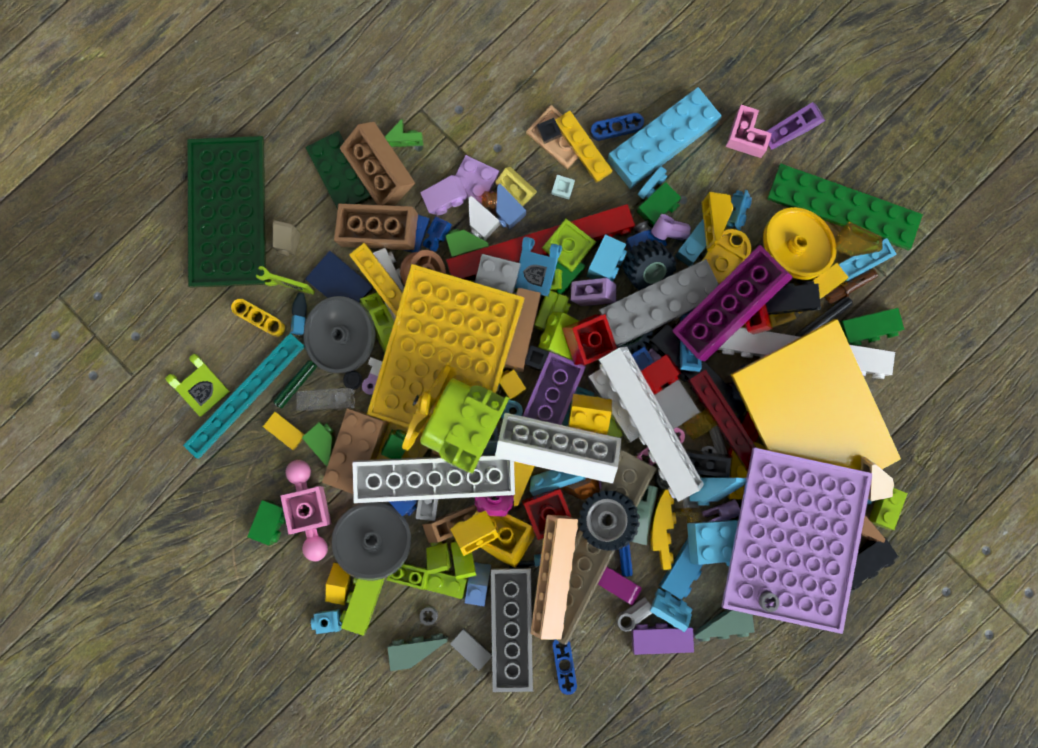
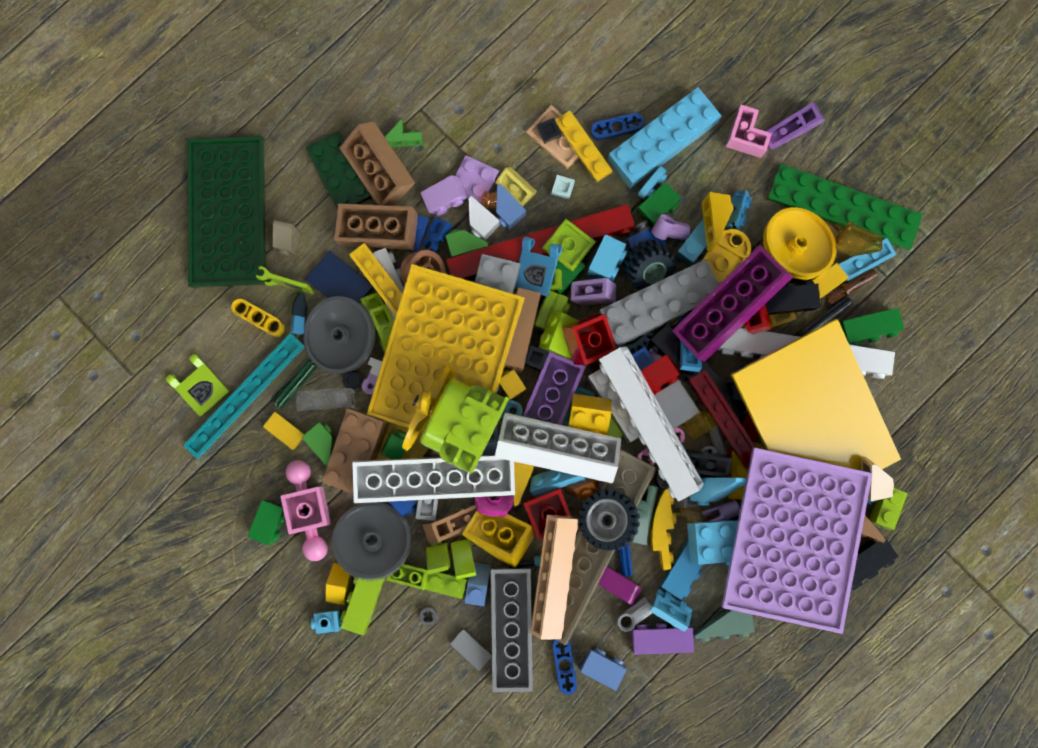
(407, 654): sand green slope -> none
(474, 532): yellow brick -> none
(603, 668): none -> medium blue brick
(774, 607): flat silver bush -> none

